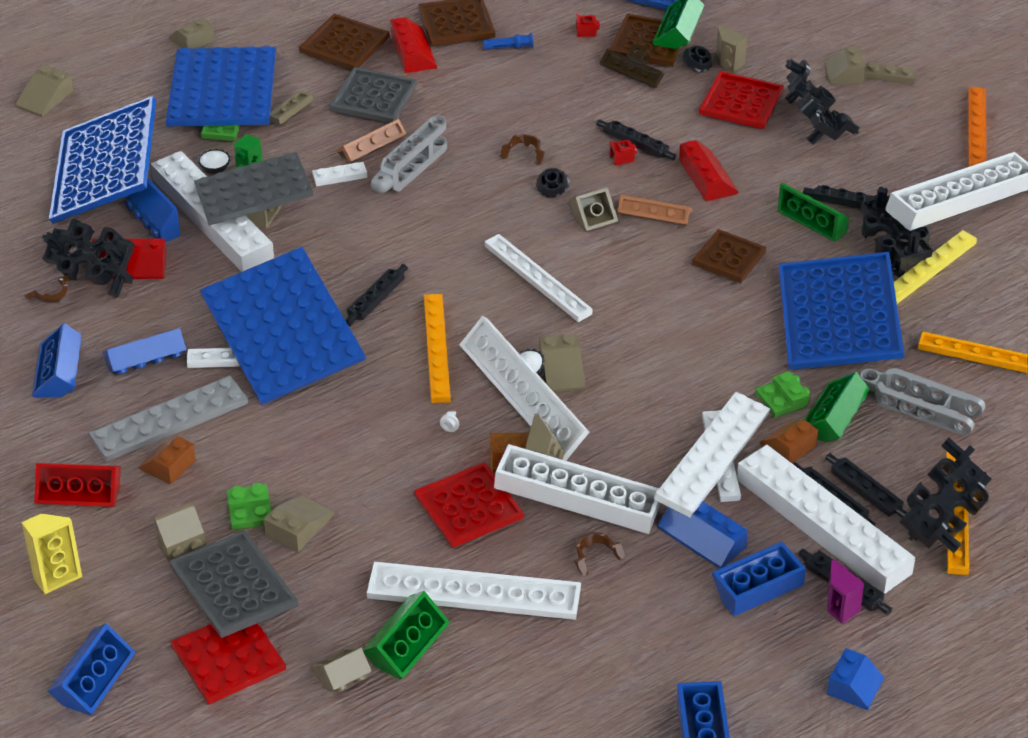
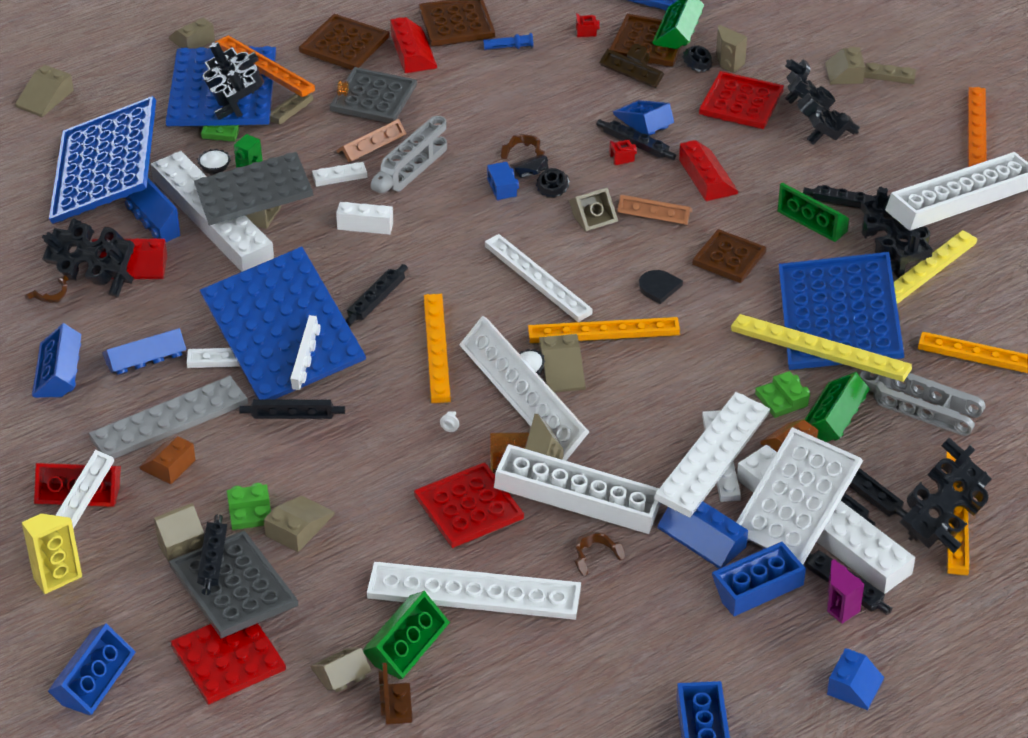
(85, 486): none -> white plate
(212, 554): none -> black plate
(231, 78): none -> black gear
(271, 69): none -> orange plate
(291, 409): none -> black plate
(303, 358): none -> white plate
(342, 88): none -> clear orange bush
(364, 218): none -> white brick
(394, 700): none -> reddish brown bracket
(502, 180): none -> blue brick
(531, 166): none -> black slope
(608, 329): none -> light orange plate
(646, 116): none -> blue slope
(659, 285): none -> black tile
(798, 493): none -> white plate
(822, 347): none -> light yellow plate

